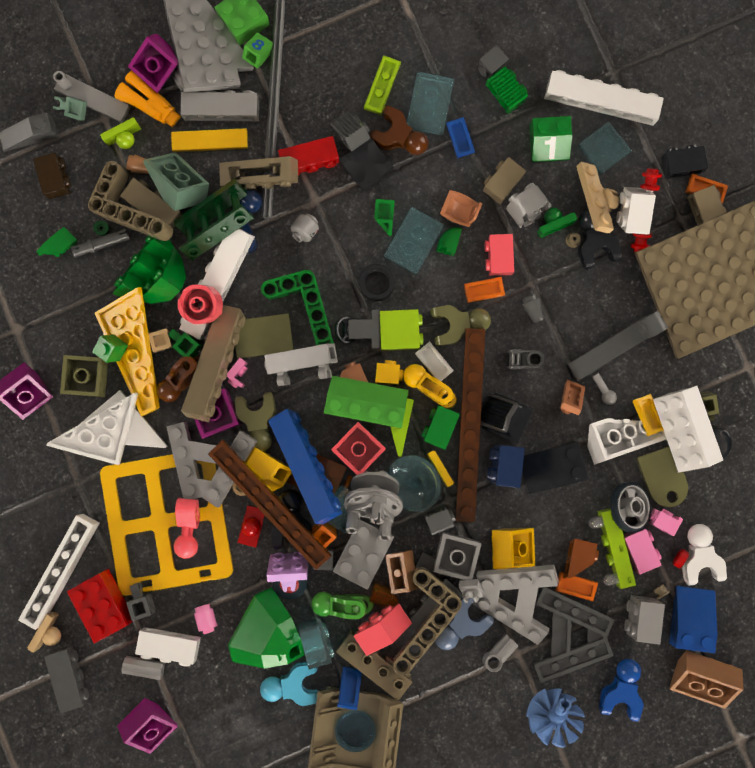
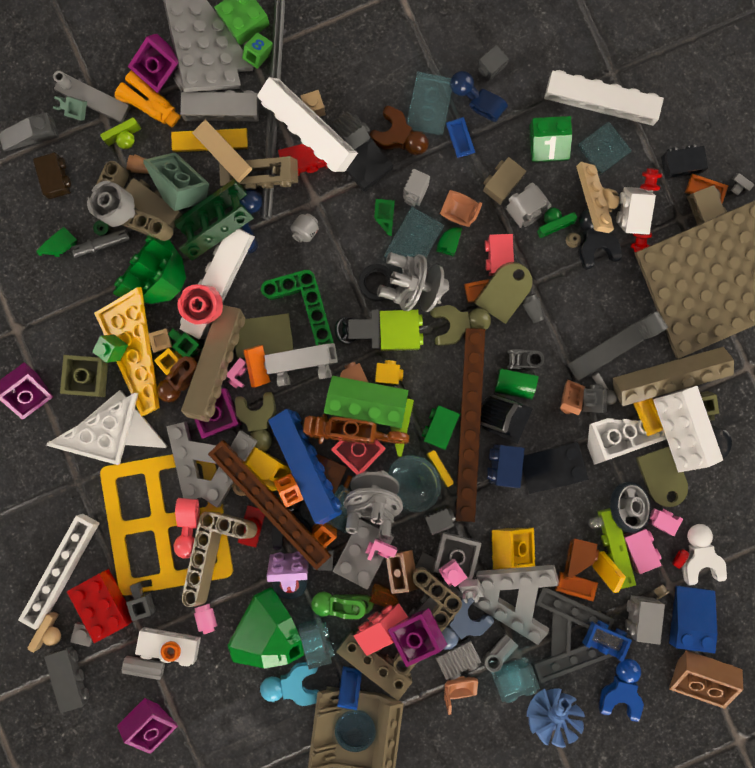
(80, 635): none -> light grey plate
(111, 203): none -> light grey brick
(166, 655): none -> orange plate
(167, 360): none -> yellow brick
(209, 550): none -> dark tan beam
(222, 151): none -> tan tile
(255, 364): none -> orange tile
(288, 490): none -> orange brick
(307, 125): none -> white brick
(314, 102): none -> tan brick
(349, 430): none -> dark orange animal
(382, 85): lime tile -> none
(385, 549): none -> bright pink bracket
(415, 188): none -> light grey brick
(415, 283): none -> light grey piece
(417, 377): yellow piece -> none
(417, 637): none -> magenta slope
(434, 361): white tile -> none
(452, 573): none -> bright pink brick
(458, 659): none -> light grey brick
(459, 688): none -> nougat piece
(483, 101): none -> dark blue beam
(504, 292): none -> olive tile
(506, 89): green brick -> none
(515, 680): none -> clear light blue brick
(516, 384): none -> green brick
(595, 399): none -> dark grey brick
(607, 640): none -> blue window
(609, 572): none -> yellow tile
(673, 376): none -> dark tan brick
(741, 182): none -> light grey tile

